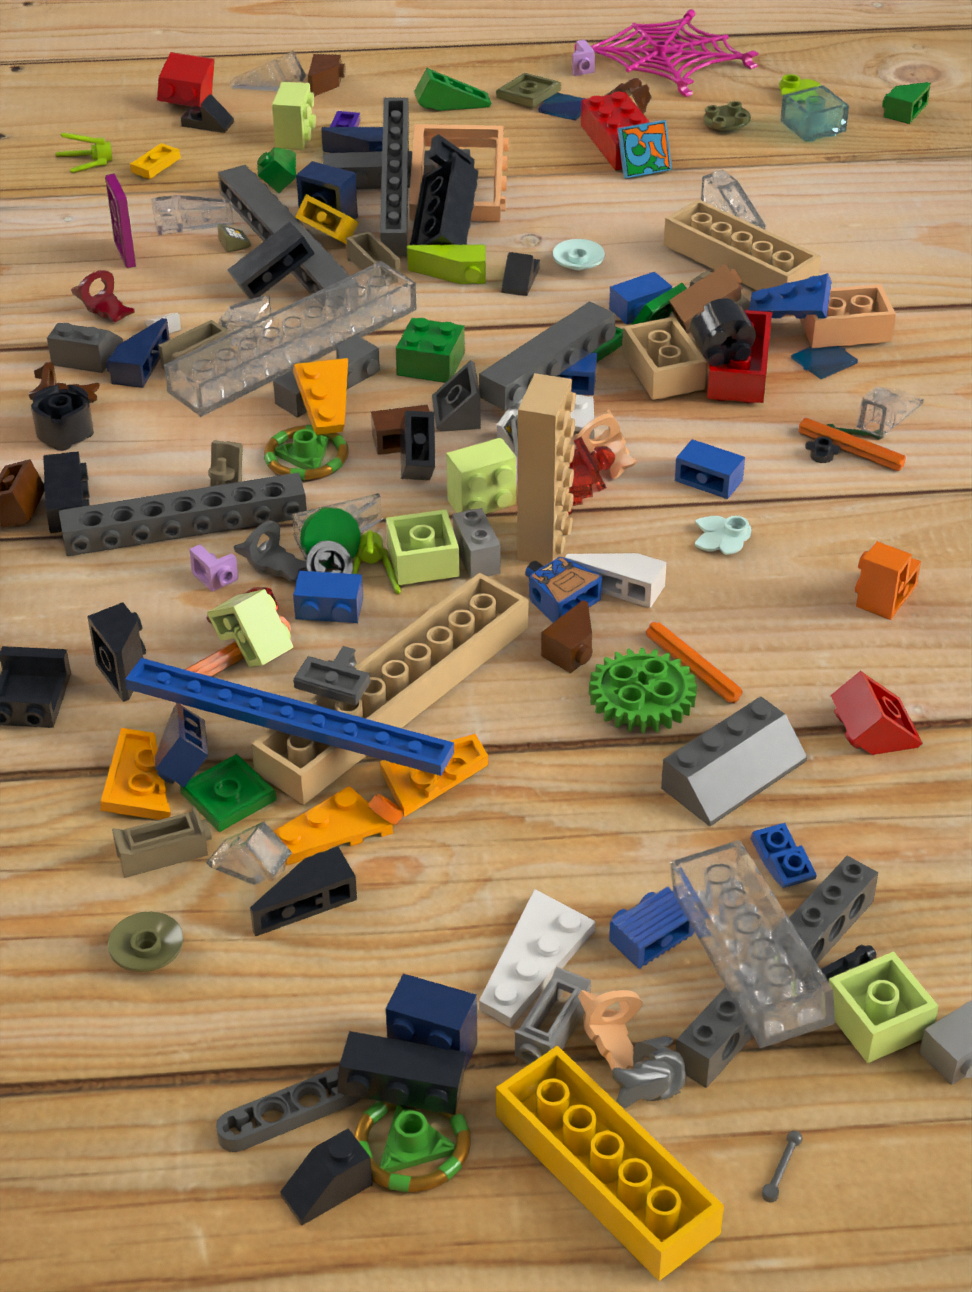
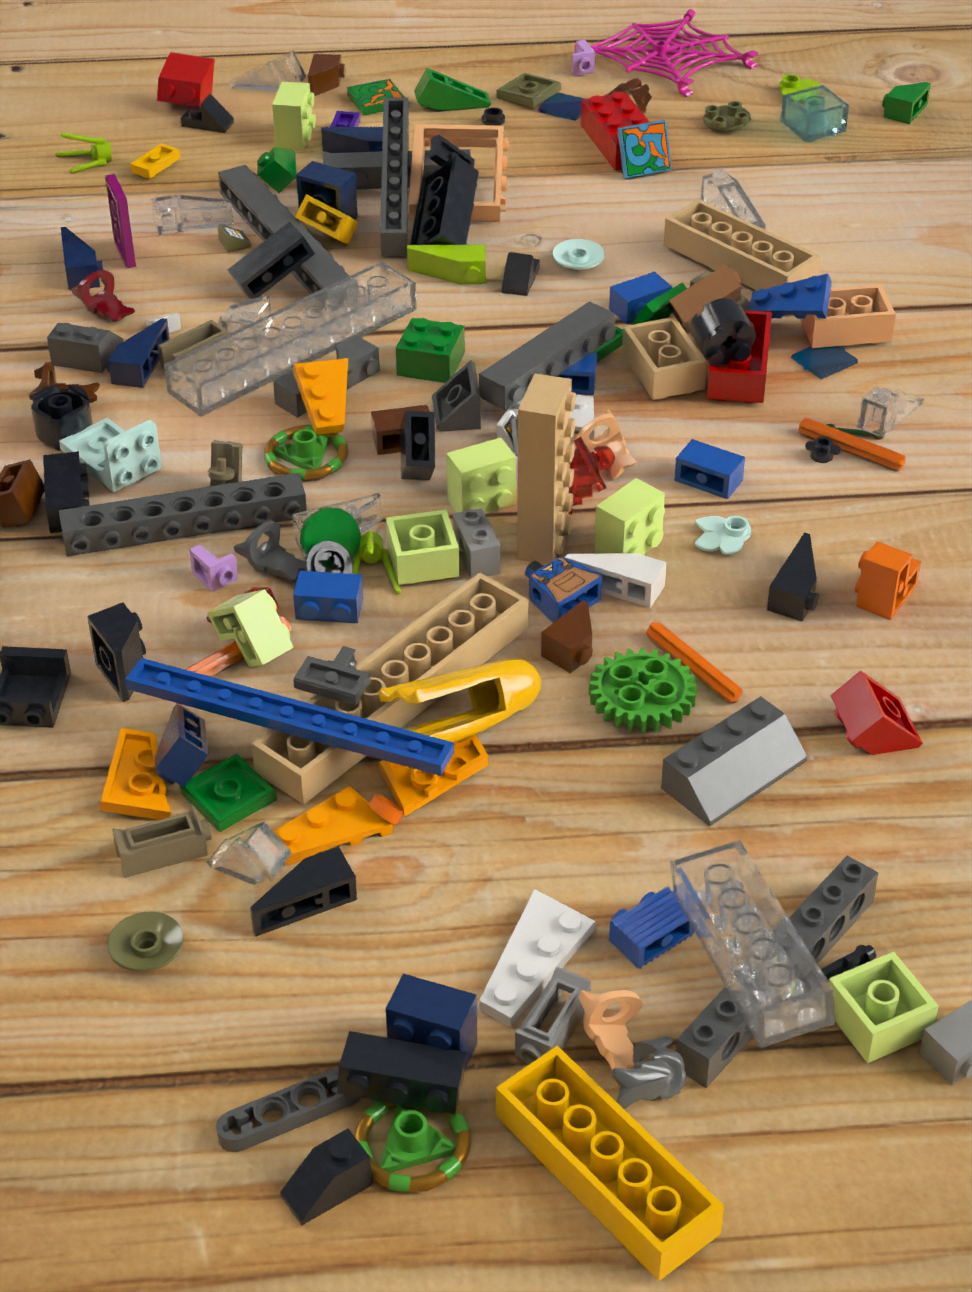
(78, 259): none -> dark blue slope
(115, 454): none -> light aqua bracket
(368, 250): dark tan window -> none
(370, 96): none -> tile
(493, 116): none -> black plate
(494, 690): none -> yellow piece
(630, 520): none -> yellowish green brick
(770, 1191): dark grey hinge -> none
(782, 857): blue slope -> none
(794, 586): none -> black slope

